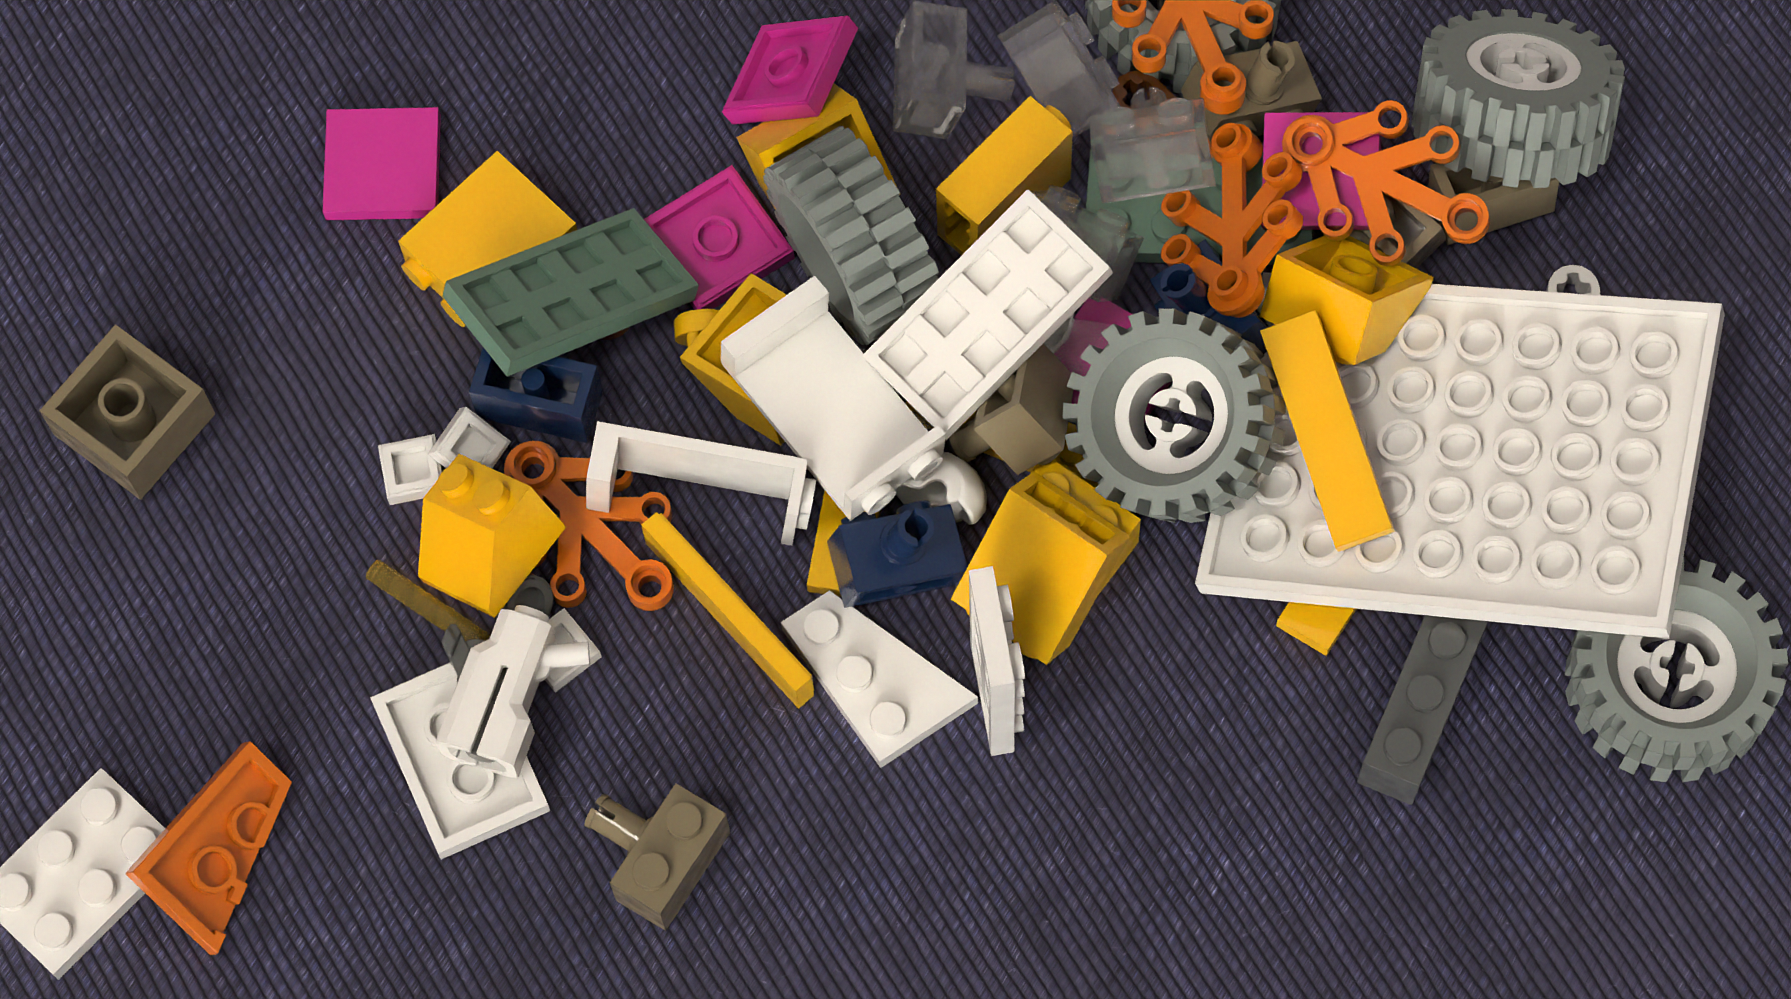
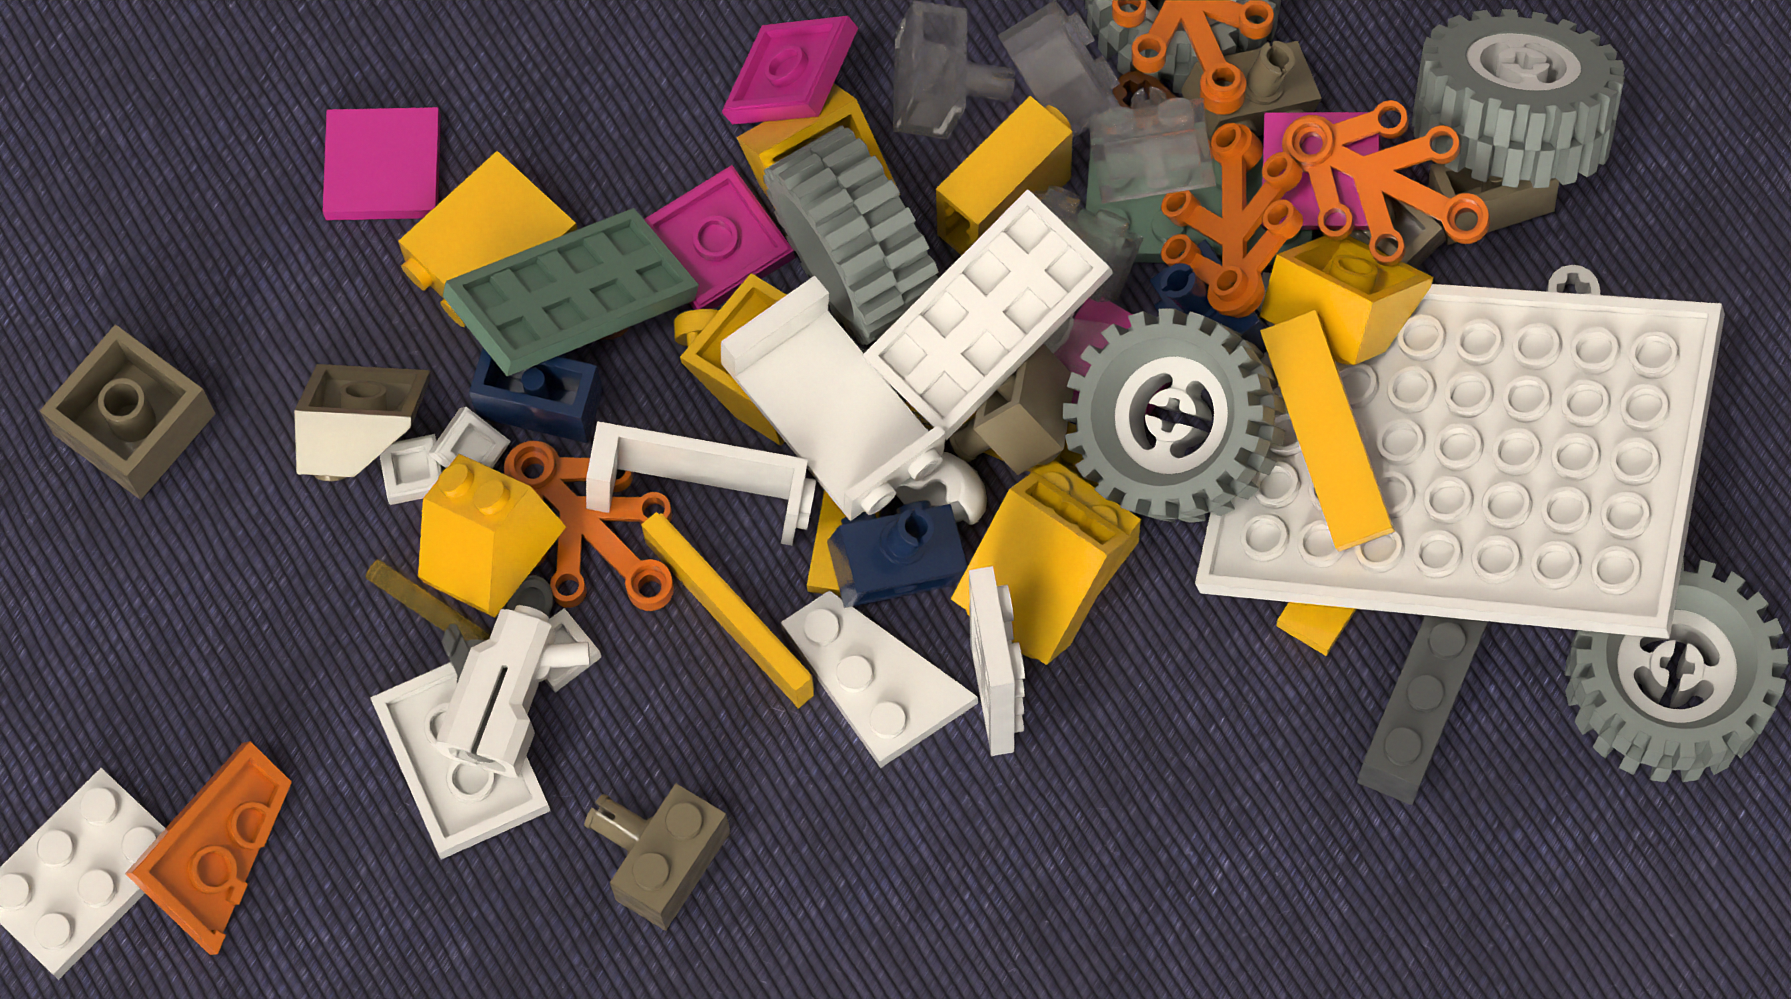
(353, 417): none -> slope

